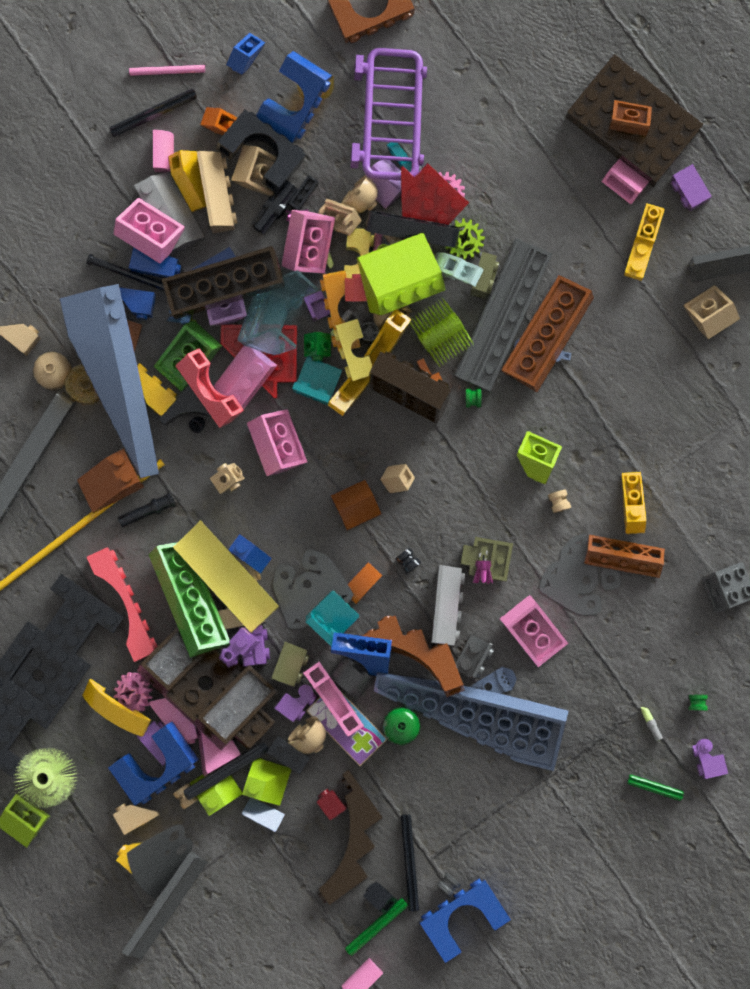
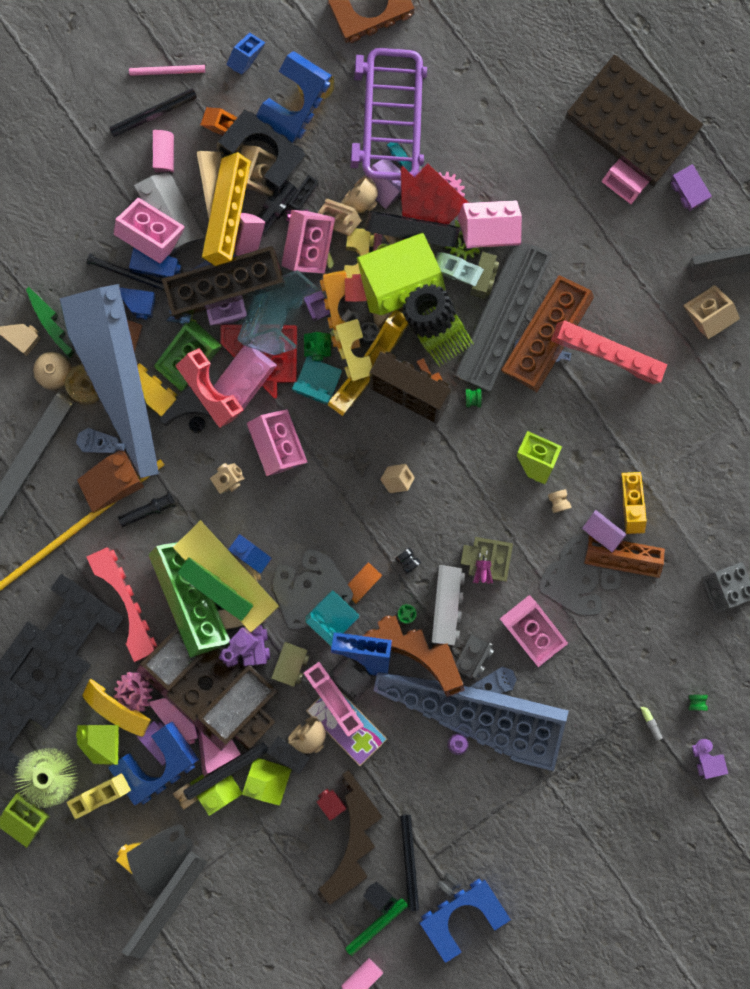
(47, 316): none -> green slope
(90, 439): none -> sand blue piece
(98, 796): none -> light yellow arch
(99, 743): none -> lime slope
(133, 816): tan slope -> none
(187, 175): yellow slope -> none
(215, 589): none -> green slope
(226, 209): none -> yellow brick
(248, 234): none -> bright pink brick
(263, 814): slope -> none
(293, 707): medium lavender brick -> none
(356, 504): dark orange slope -> none
(399, 736): green cylinder -> none
(407, 611): none -> green wheel
(434, 322): none -> black tyre
(458, 744): none -> medium lavender hat
(490, 224): none -> bright pink slope
(596, 345): none -> coral arch
(604, 531): none -> lavender slope
(630, 118): dark orange slope -> none
(644, 242): yellow slope -> none
(655, 787): green axle -> none

